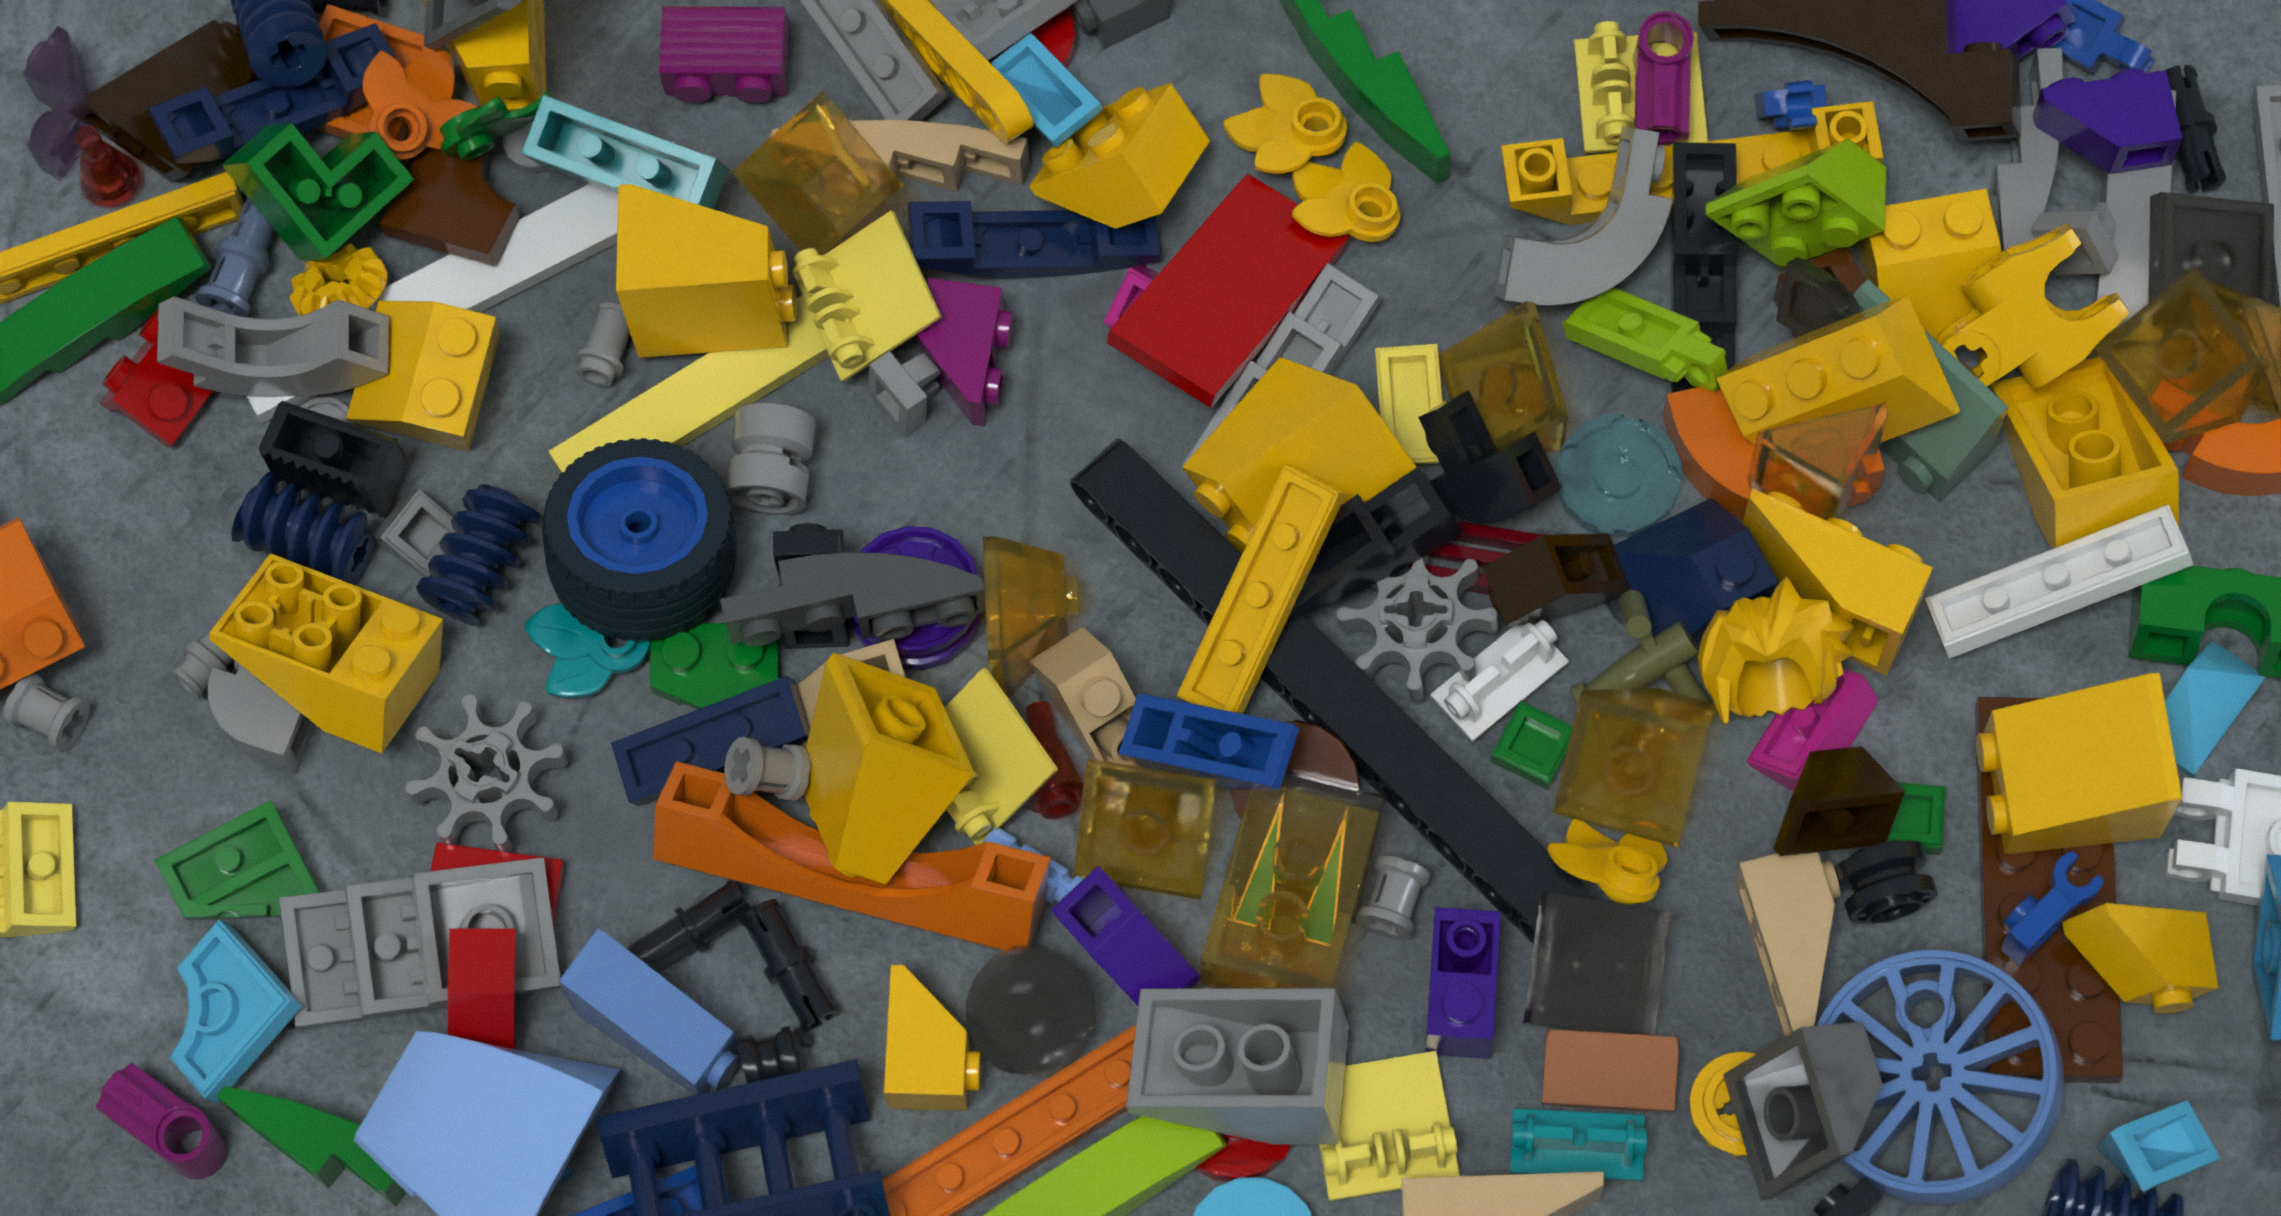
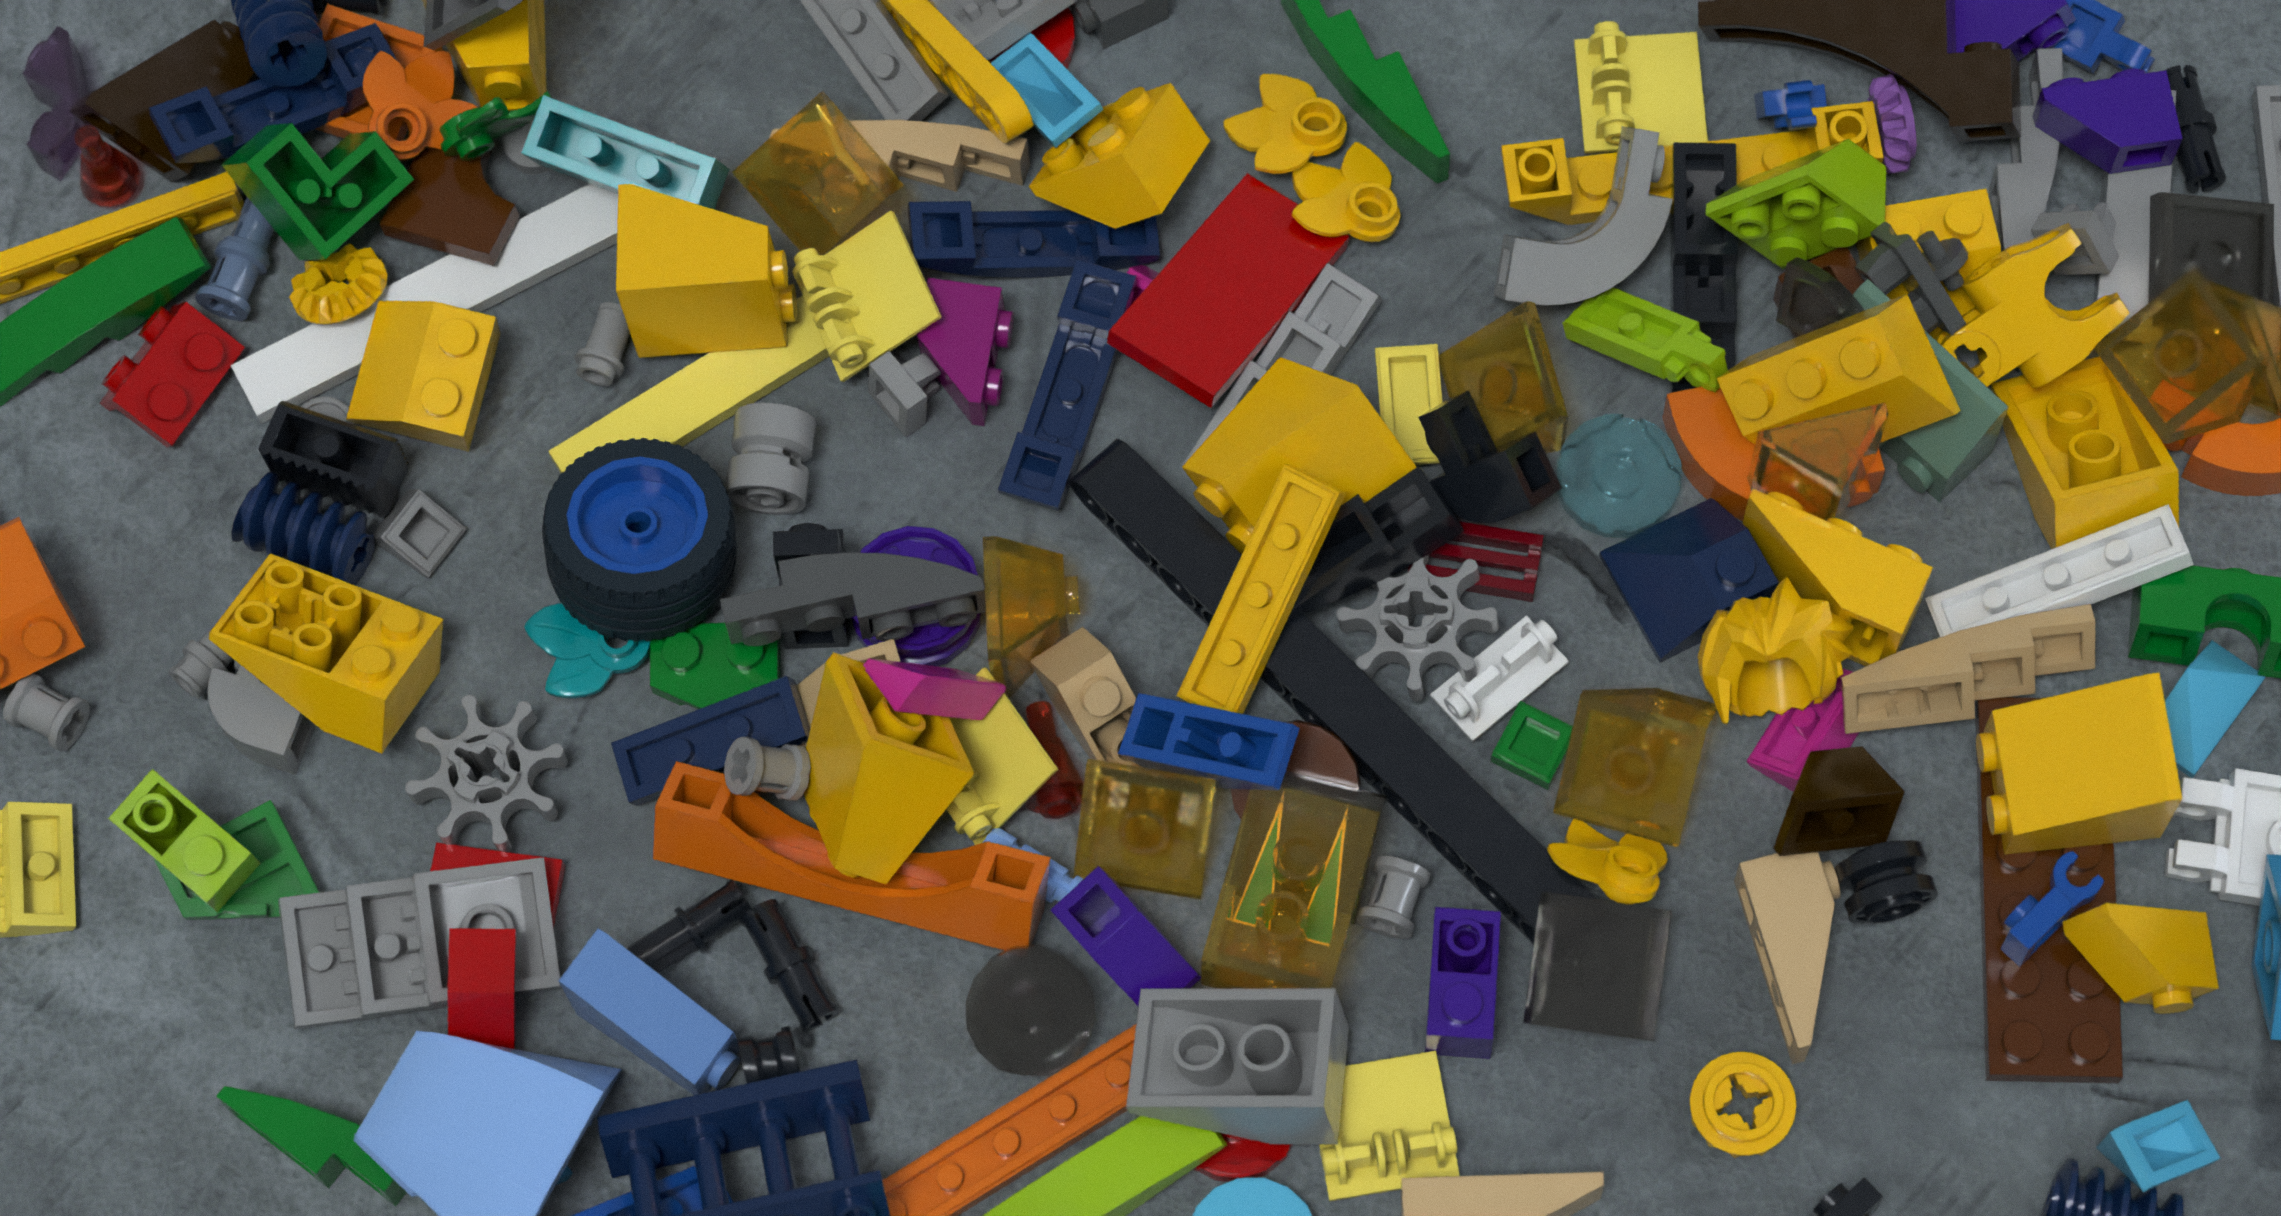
(161, 1121): magenta piece -> none
(184, 840): none -> lime slope
(232, 1010): medium azure tile -> none
(274, 357): light grey arch -> none
(475, 553): dark blue piece -> none
(724, 52): magenta brick -> none
(926, 1050): yellow slope -> none
(934, 689): none -> dark pink slope
(1069, 387): none -> dark blue slope
(1555, 577): dark brown slope -> none
(1578, 1143): teal hinge -> none
(1610, 1070): nougat slope -> none
(1654, 658): olive piece -> none
(1662, 81): magenta piece -> none
(1804, 1102): flat silver slope -> none
(1894, 123): none -> medium lavender gear
(1900, 261): none -> dark grey hips
(1920, 816): green tile -> none
(1949, 1046): medium blue piece -> none
(1950, 673): none -> tan slope

